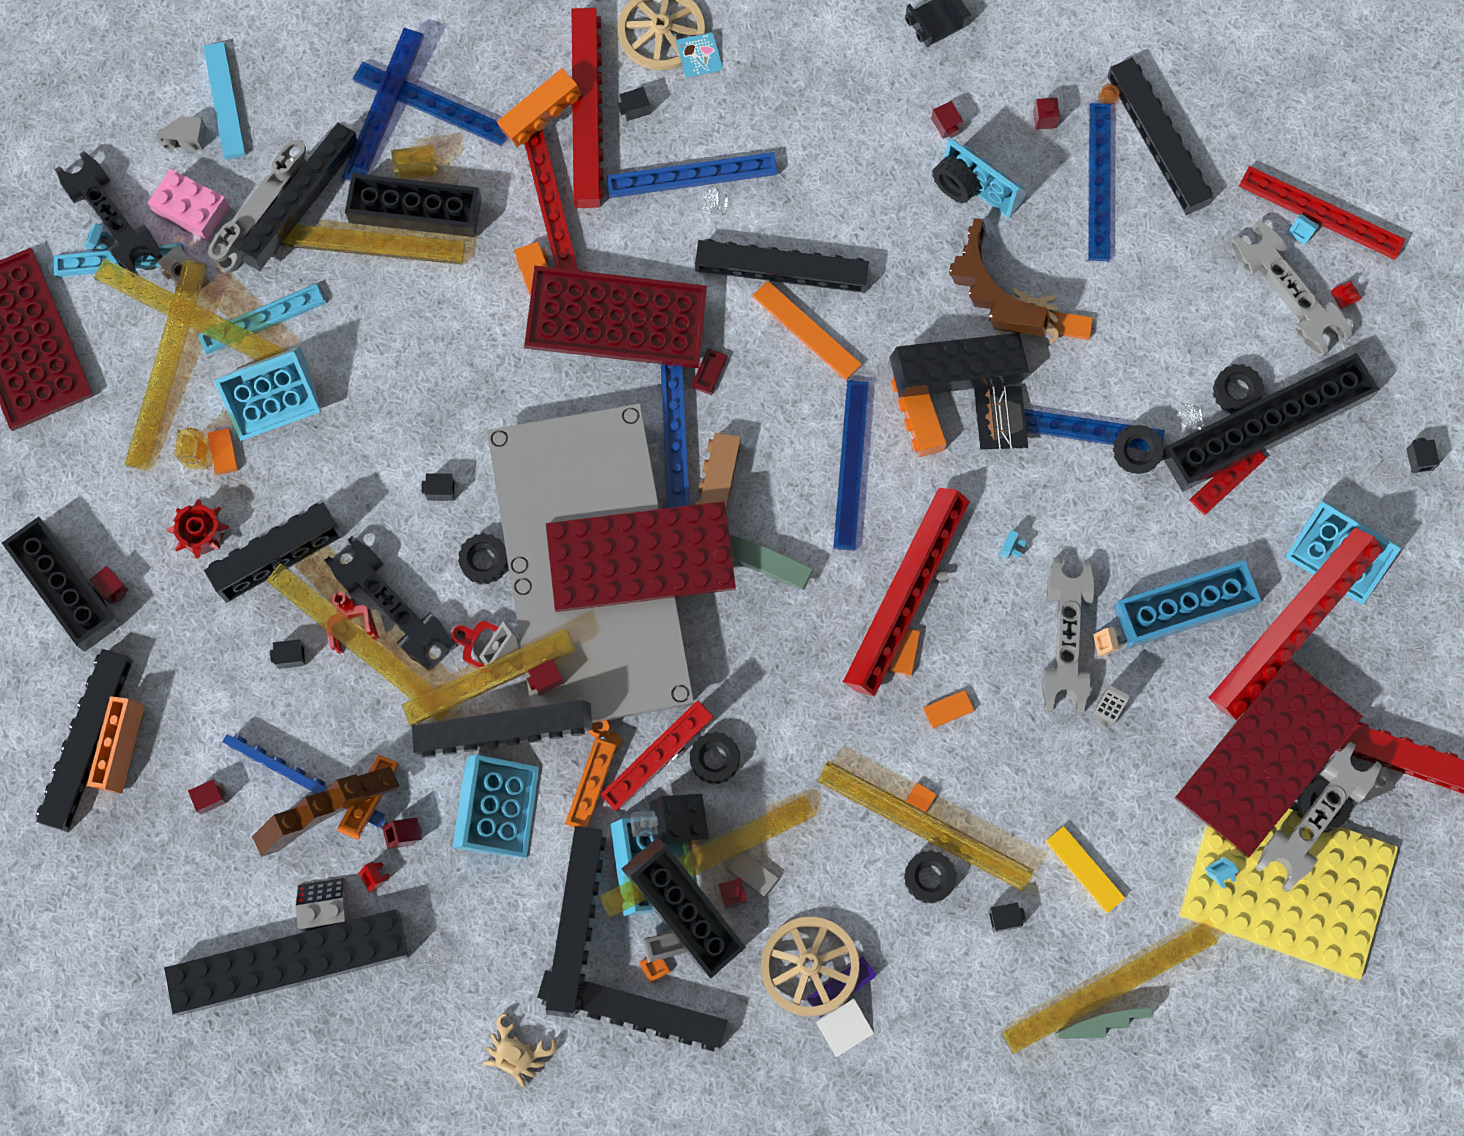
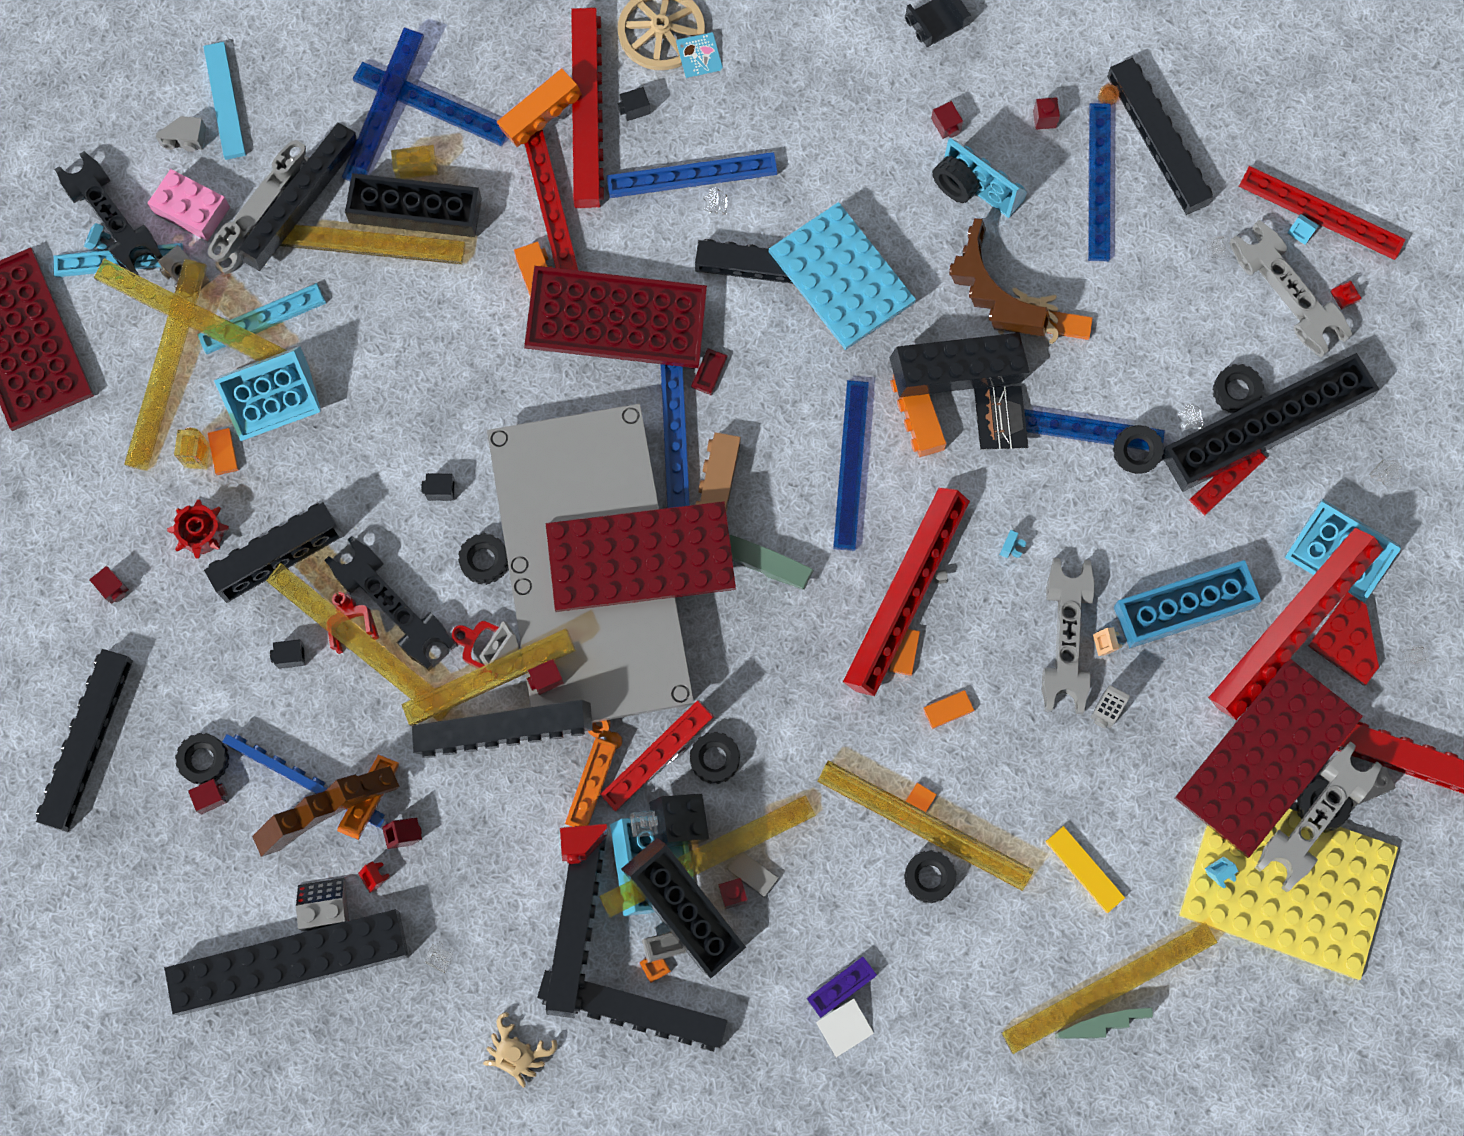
(61, 584): black brick -> none
(116, 745): orange brick -> none
(196, 742): none -> black tyre
(496, 806): medium azure slope -> none
(580, 841): none -> red slope
(769, 951): tan wheel -> none
(807, 330): orange tile -> none
(842, 276): none -> medium azure plate
(1006, 917): black brick -> none
(1348, 640): none -> red plate
(1423, 455): black brick -> none

